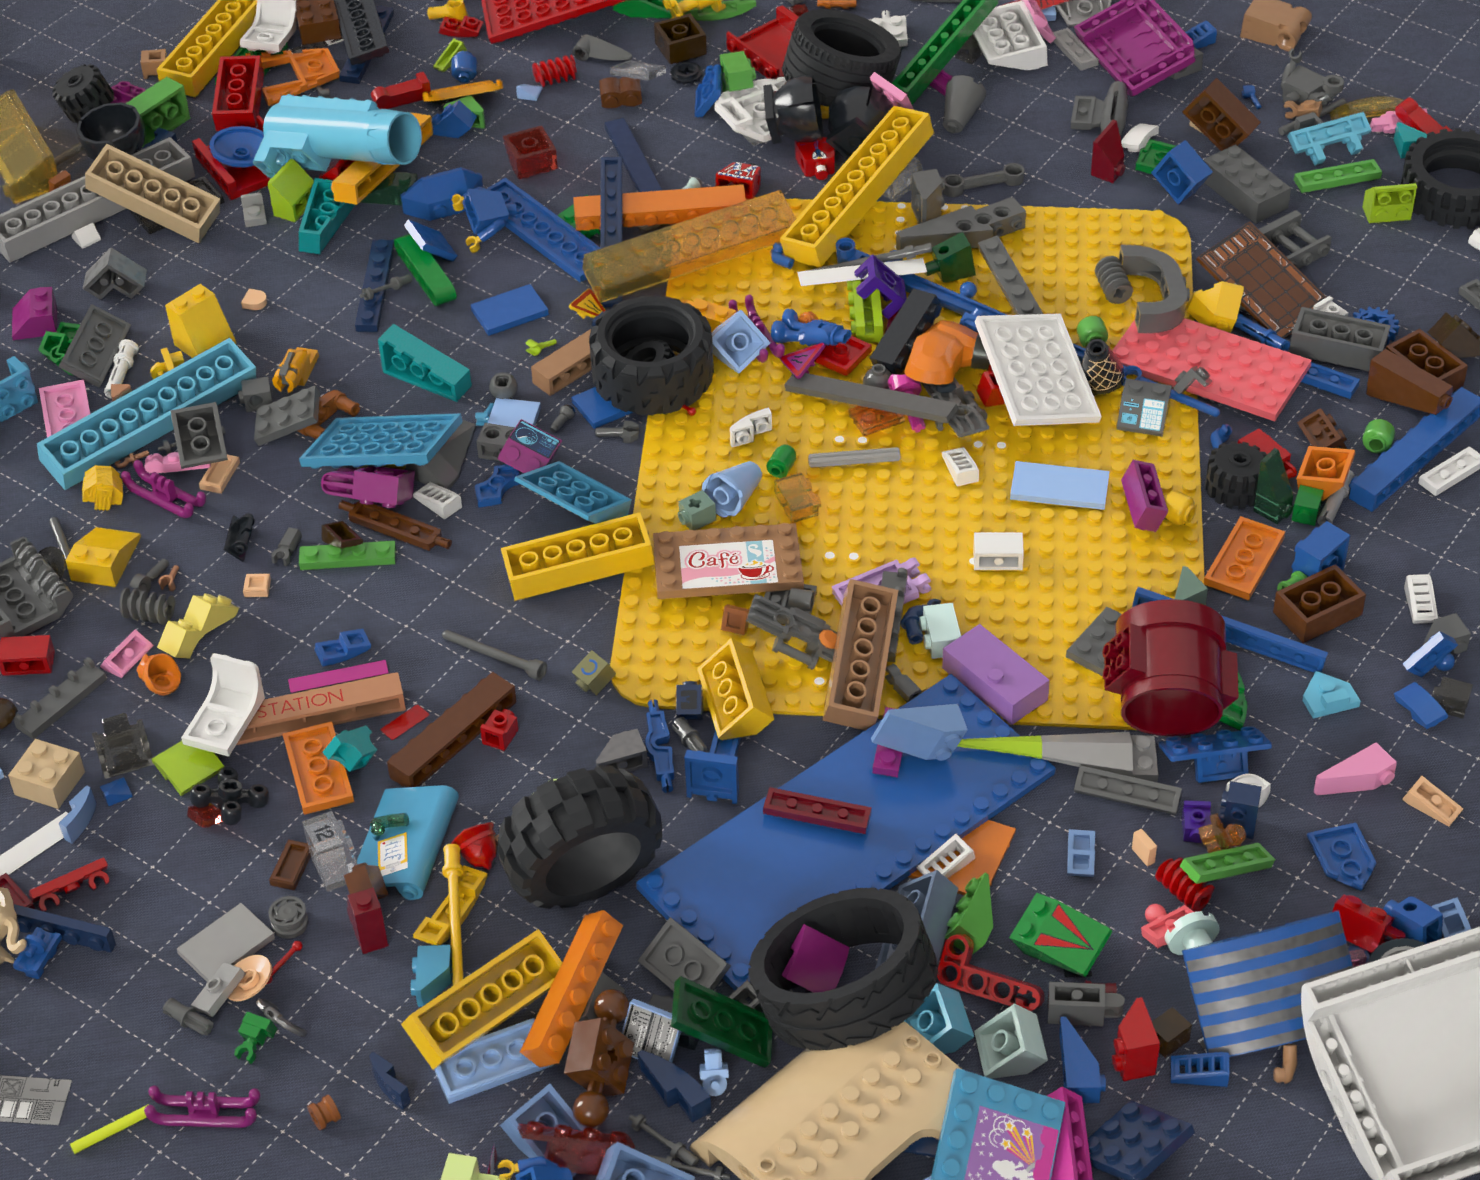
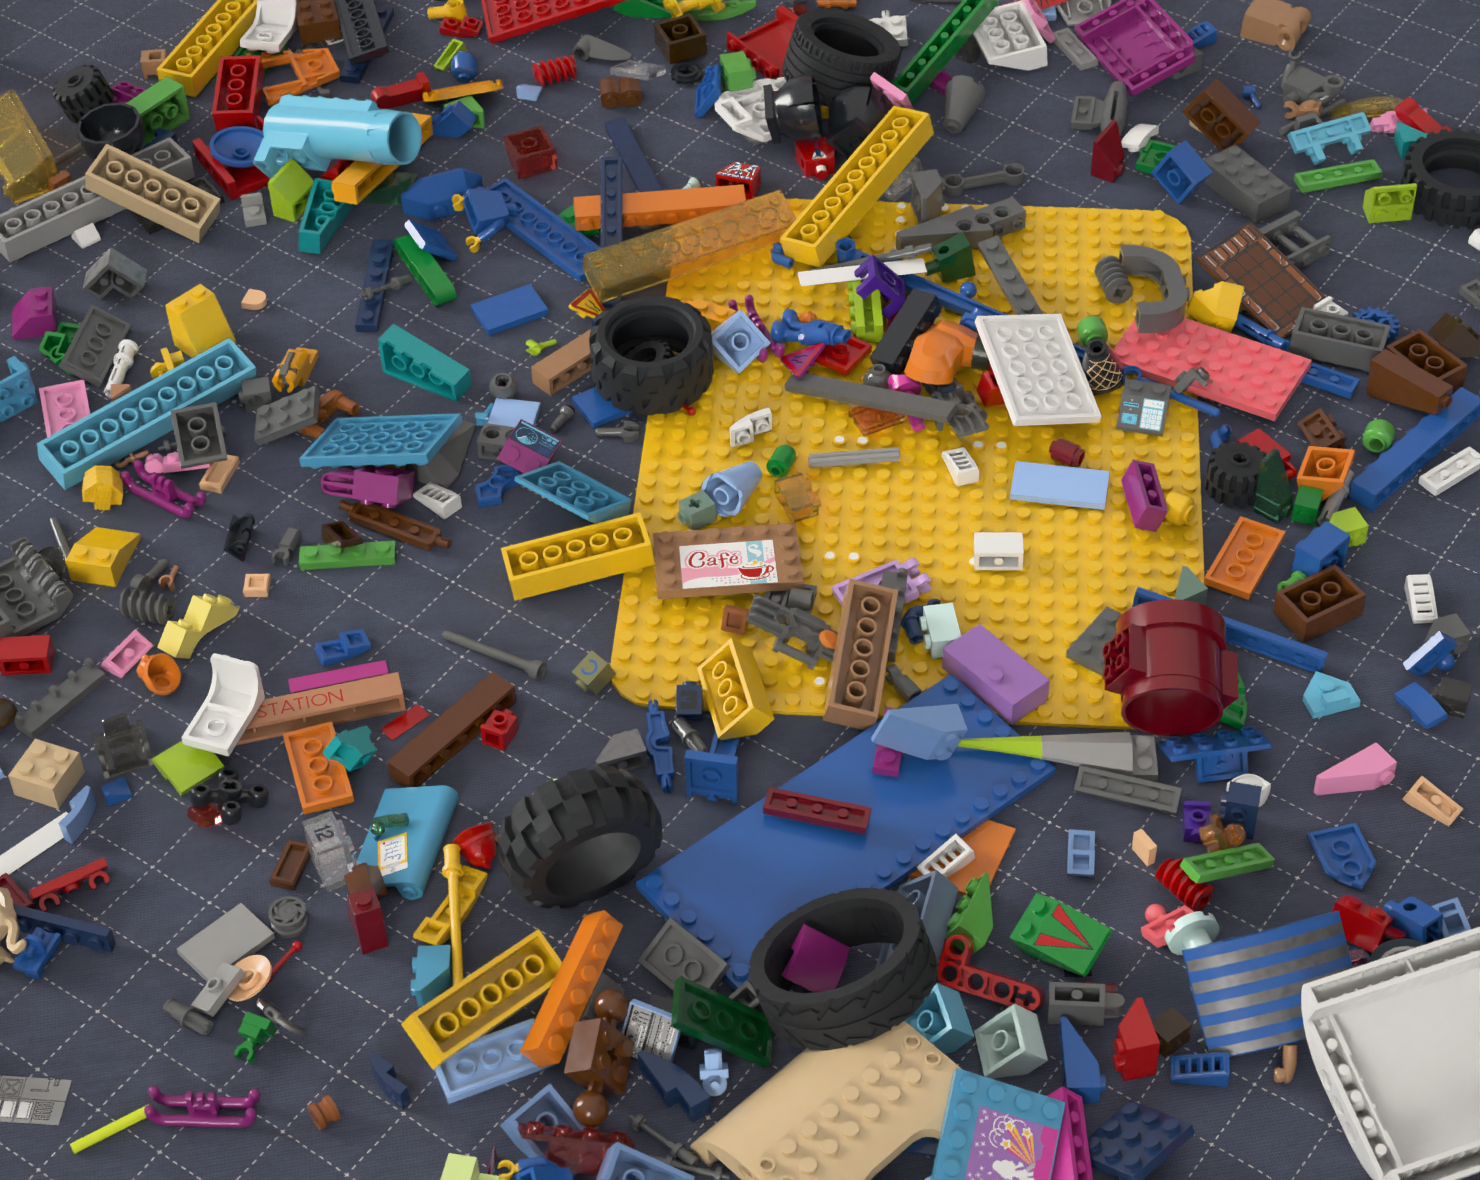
(1067, 452): none -> dark red brick
(1351, 523): none -> lime slope

